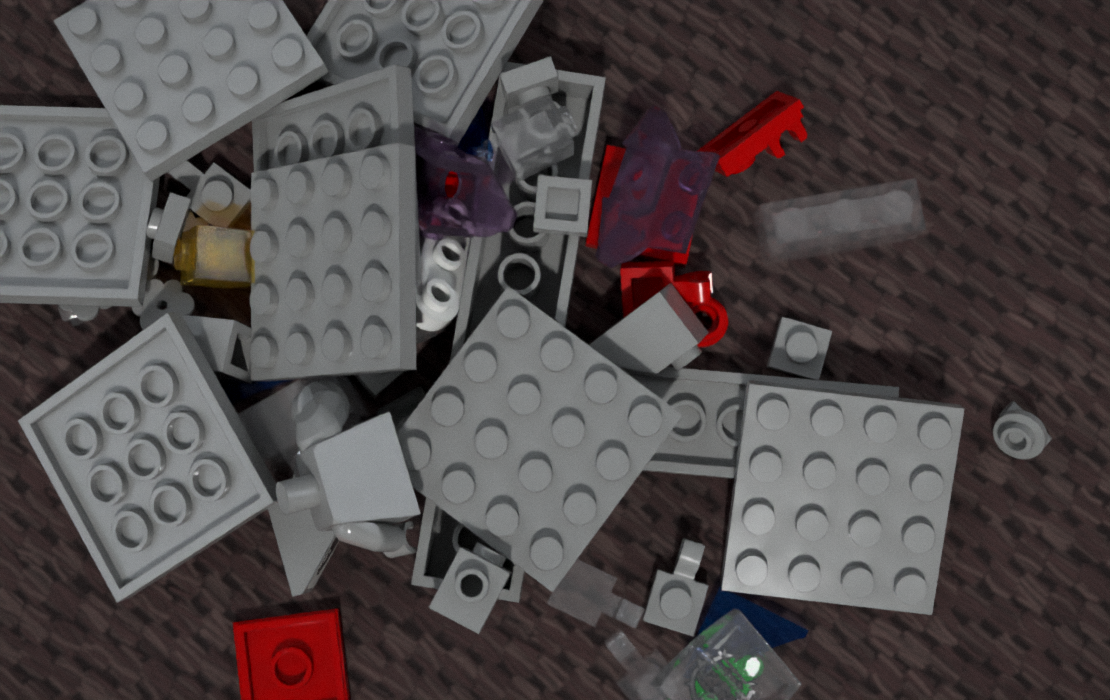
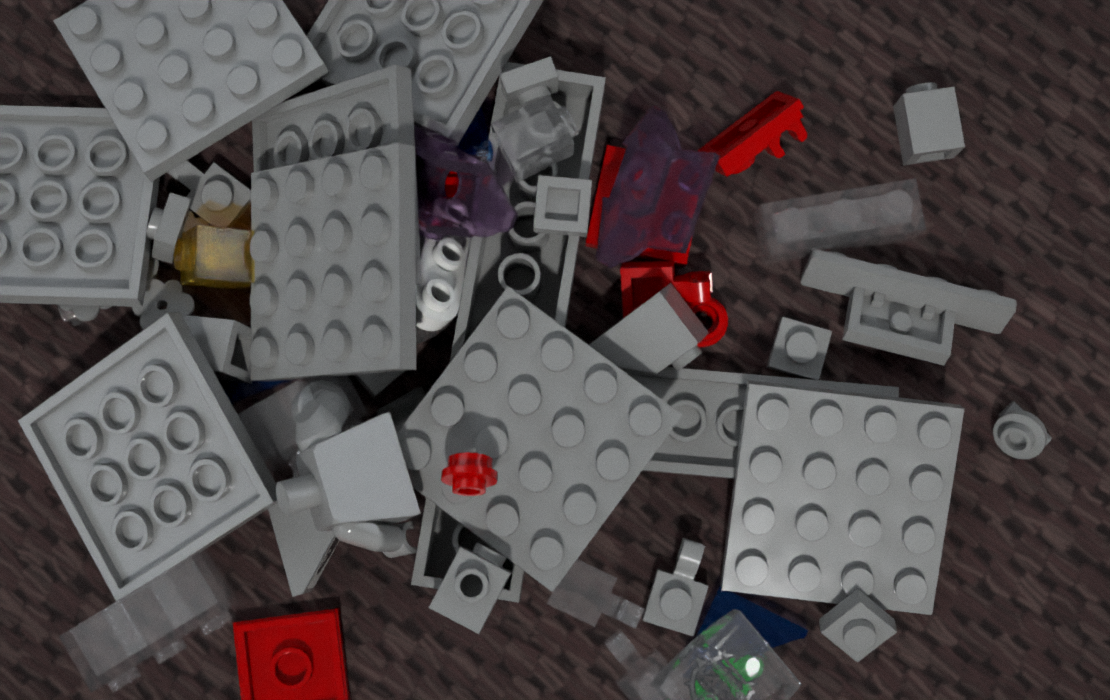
(151, 622): none -> clear brick
(469, 473): none -> red plate
(857, 625): none -> light grey plate
(903, 309): none -> light grey bracket
(928, 124): none -> light grey brick

